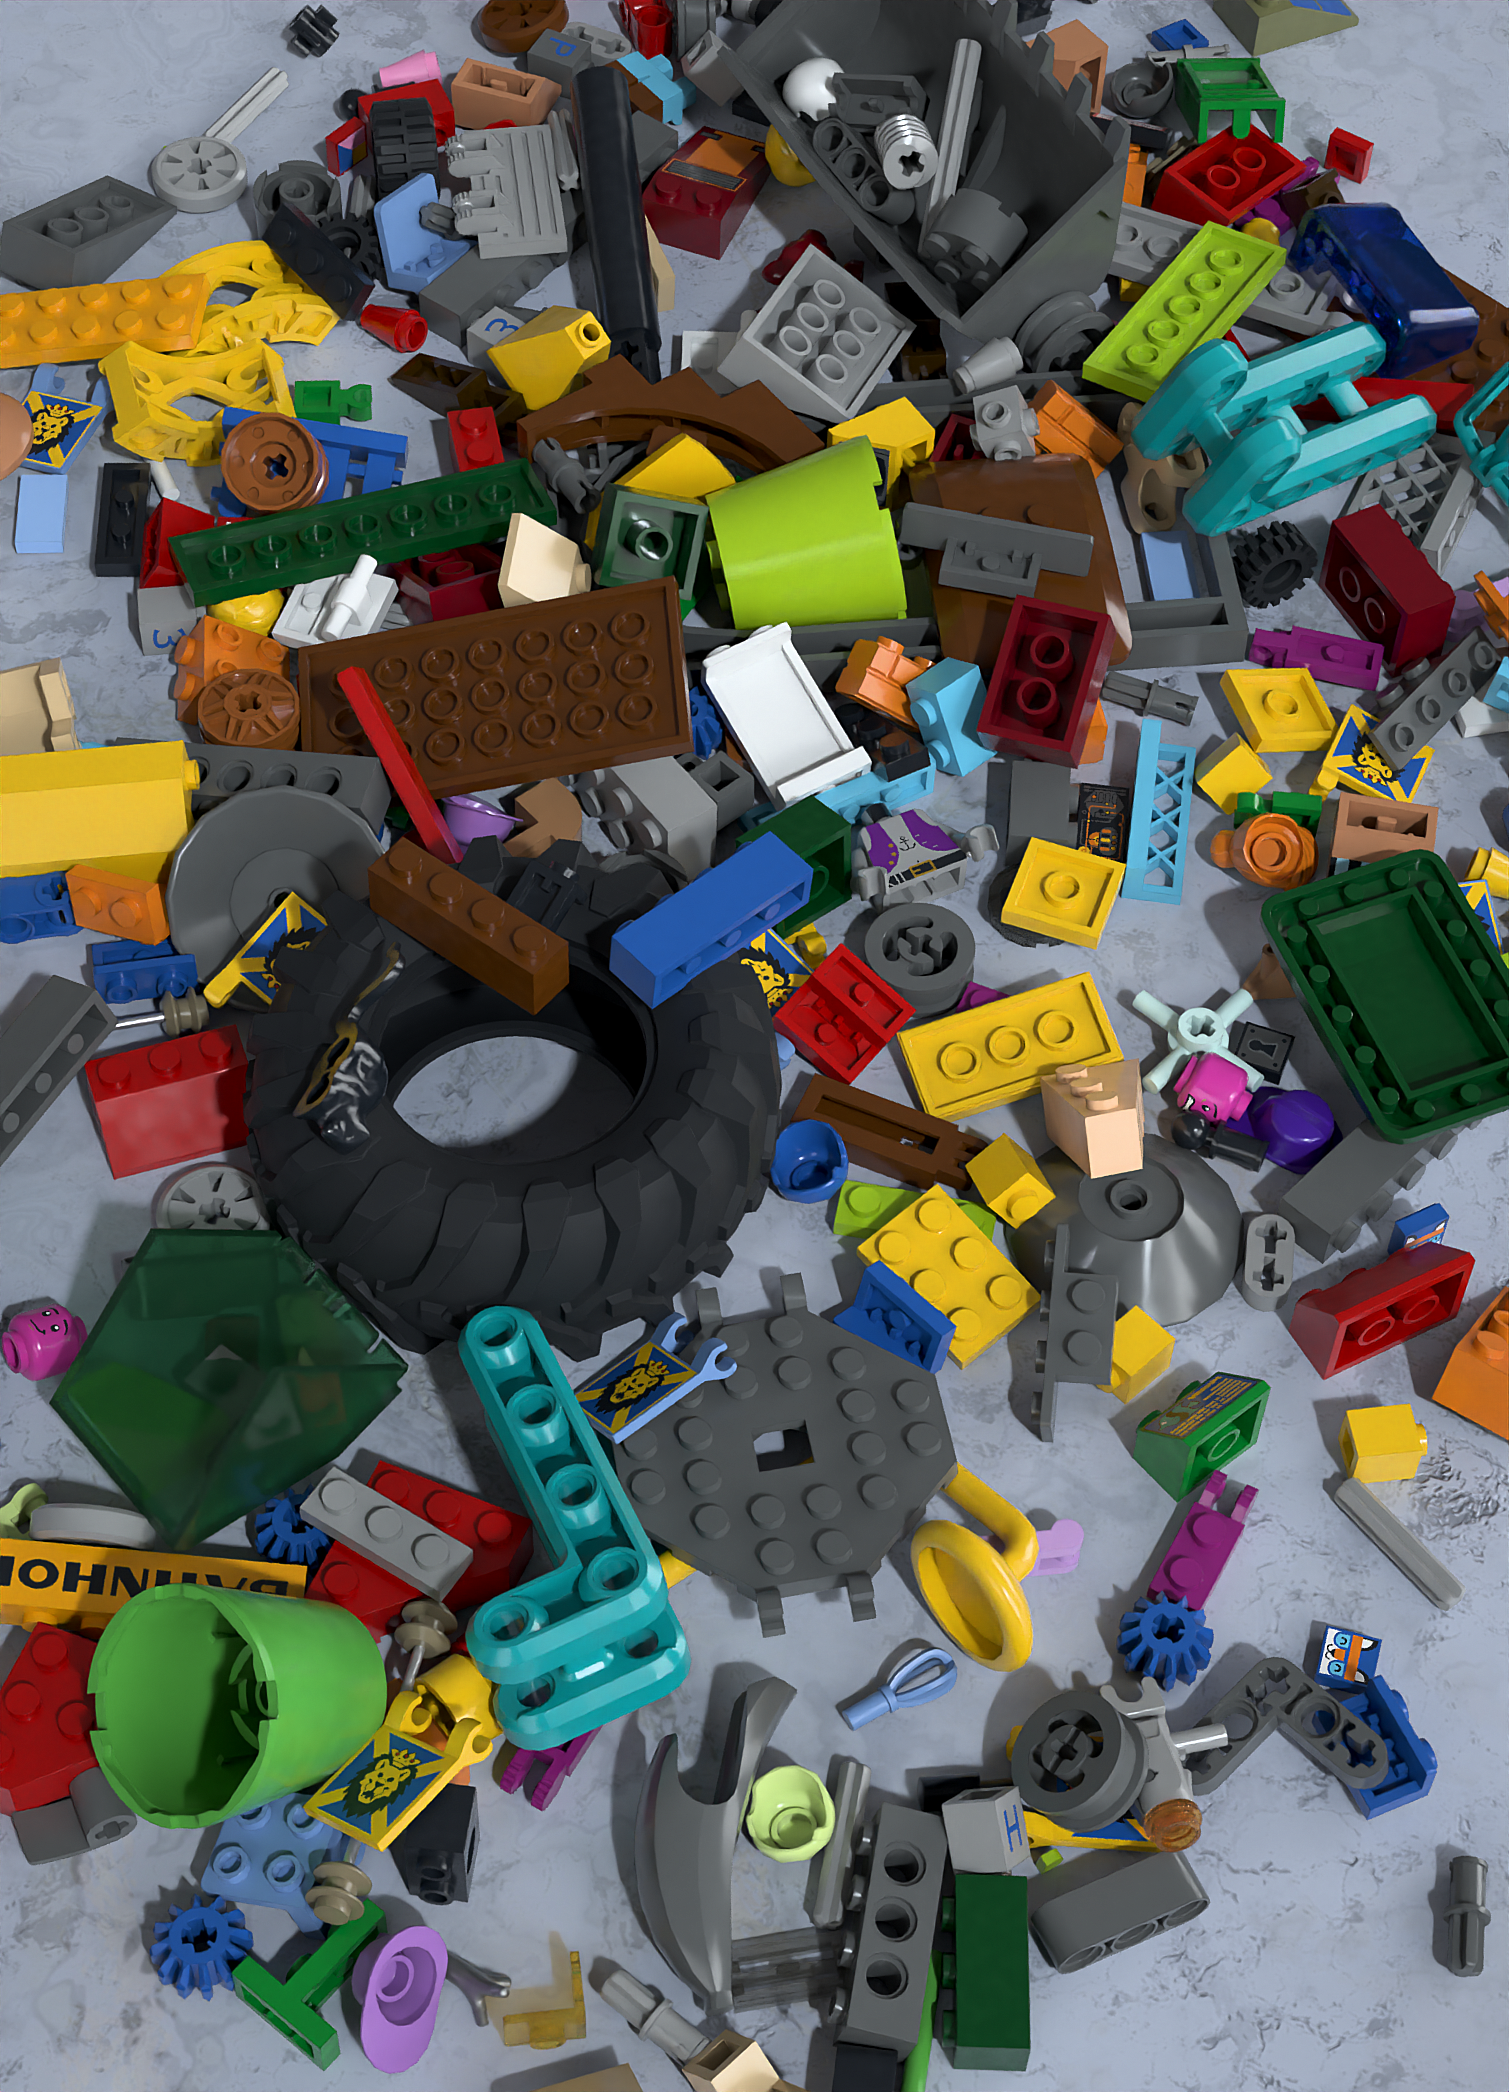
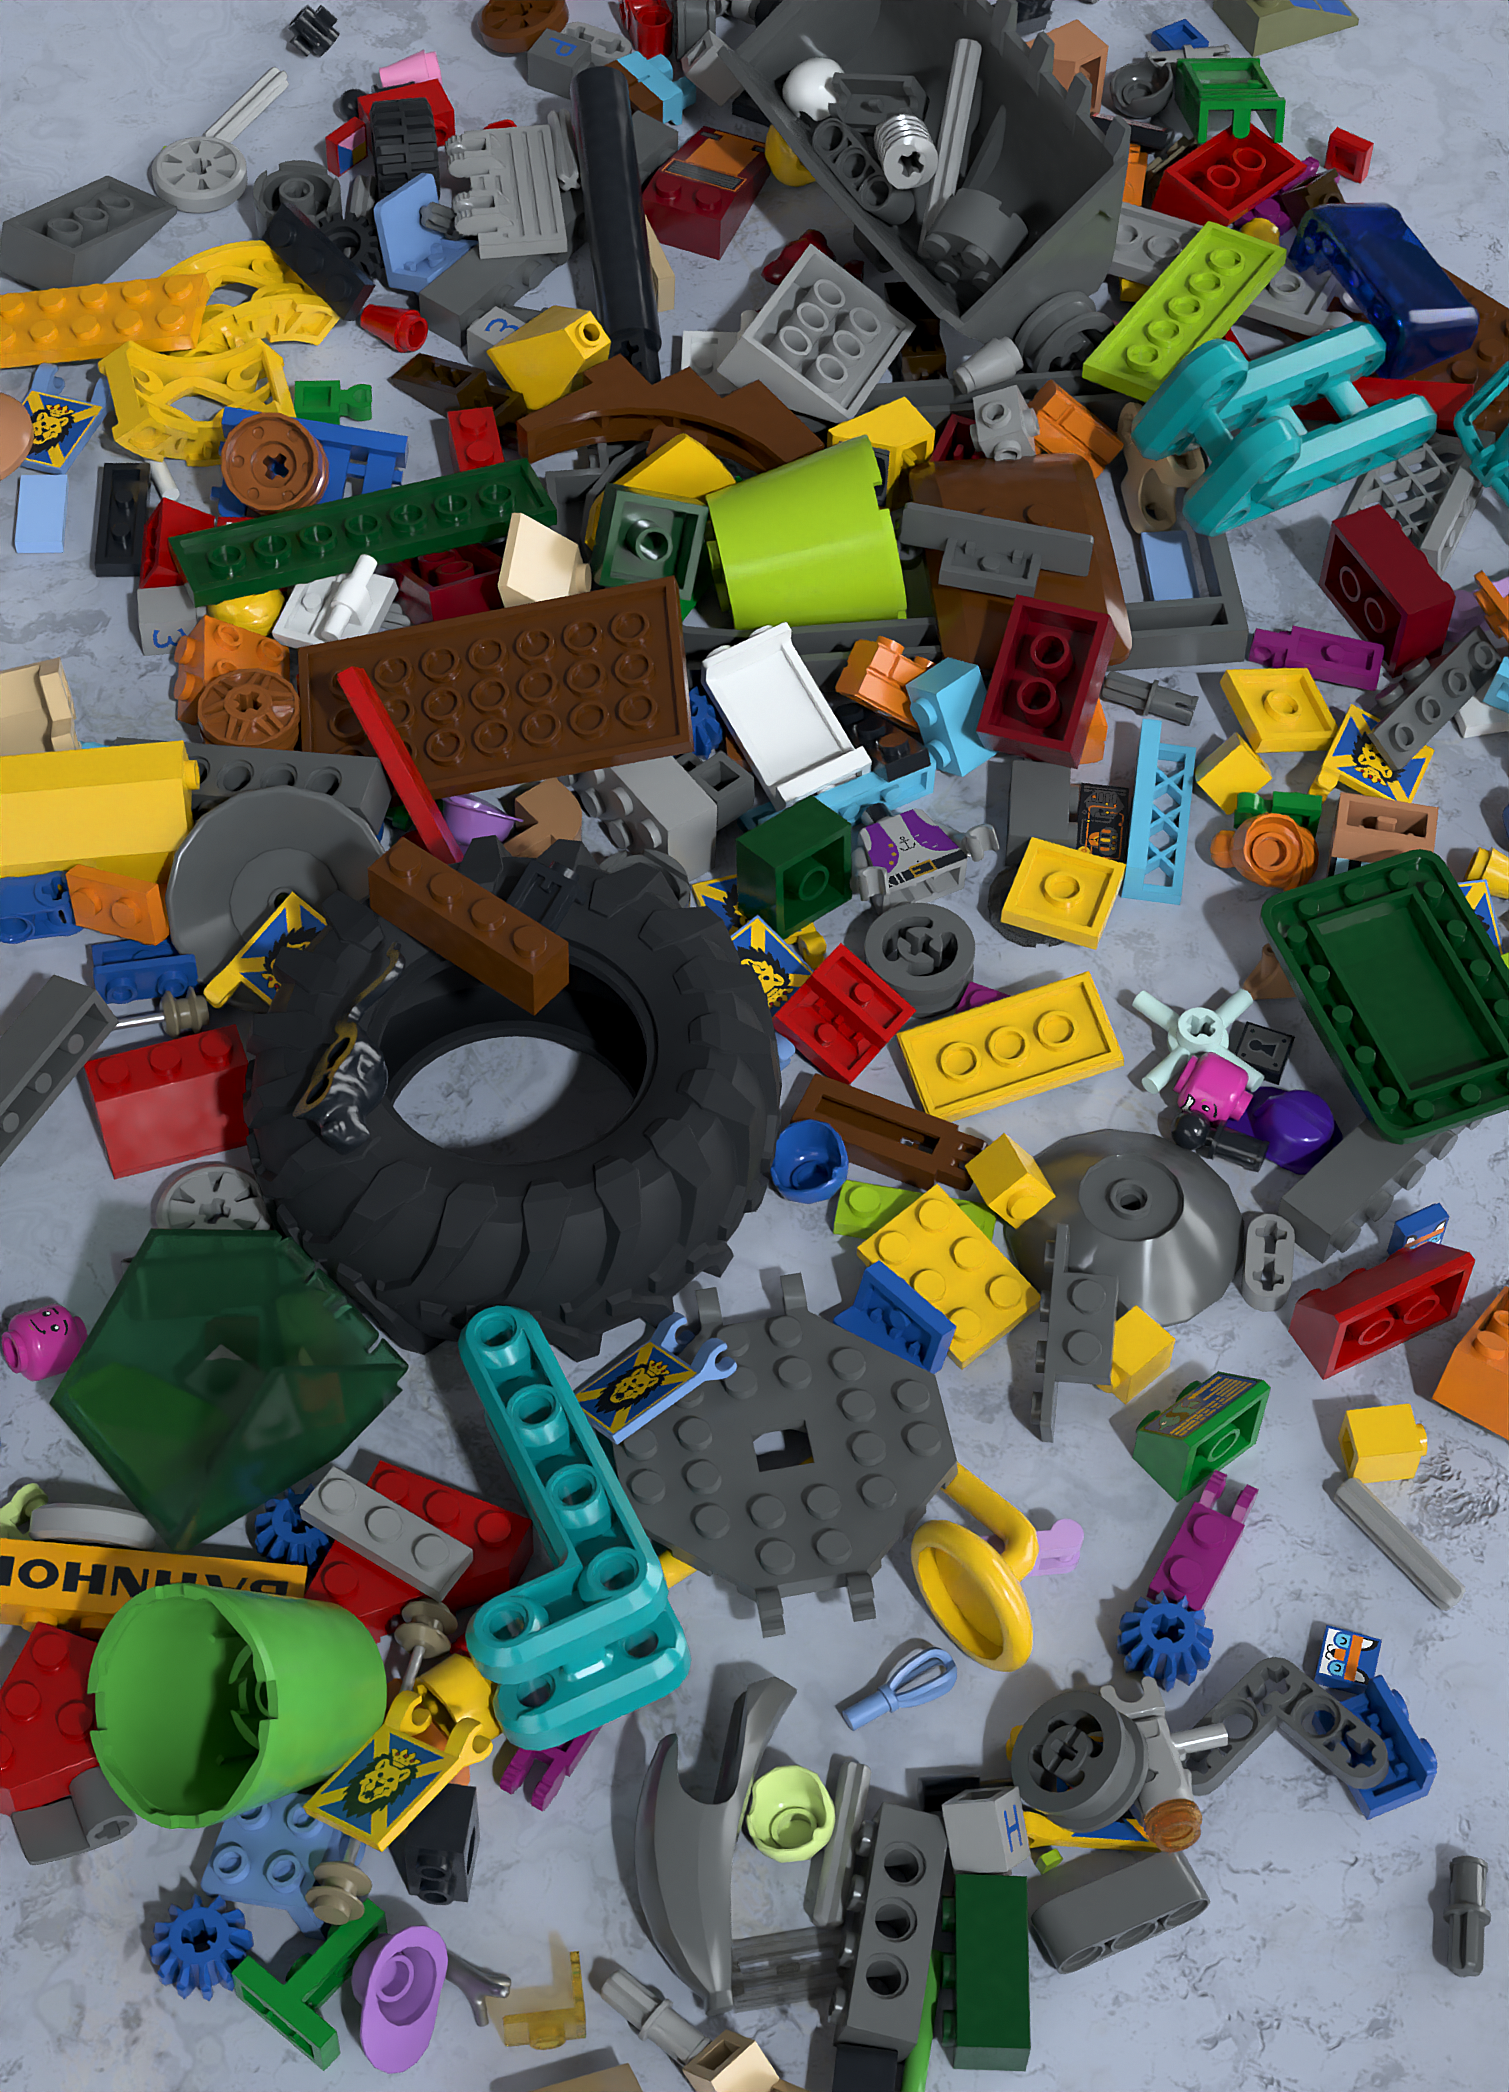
(494, 93): nougat slope -> none
(566, 475): dark grey pin -> none
(710, 918): blue brick -> none
(1097, 1115): light nougat wedge -> none
(1273, 564): black tyre -> none

